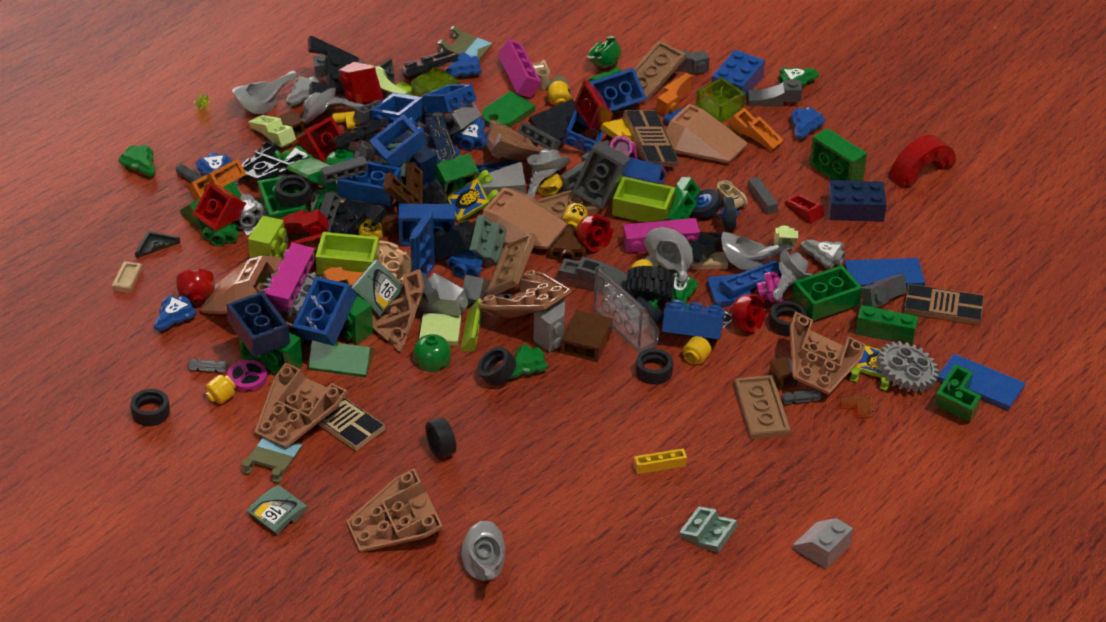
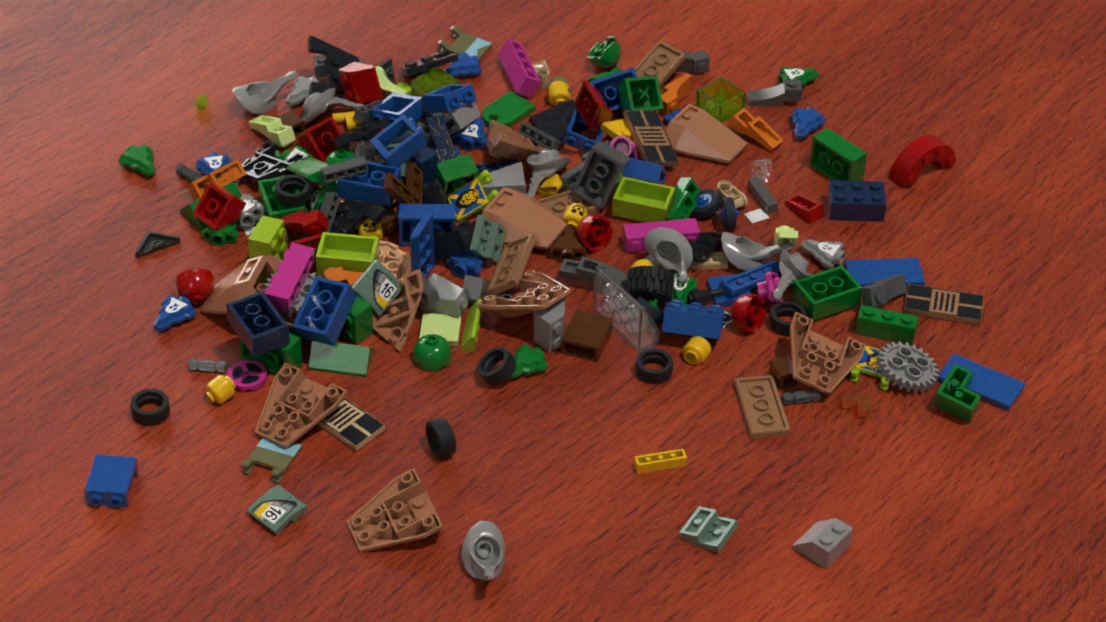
(110, 480): none -> blue panel
(127, 277): tan tile -> none
(640, 94): none -> green brick
(703, 296): none -> black cone
(741, 70): blue brick -> none
(756, 215): none -> white sticker
(761, 169): none -> clear tile

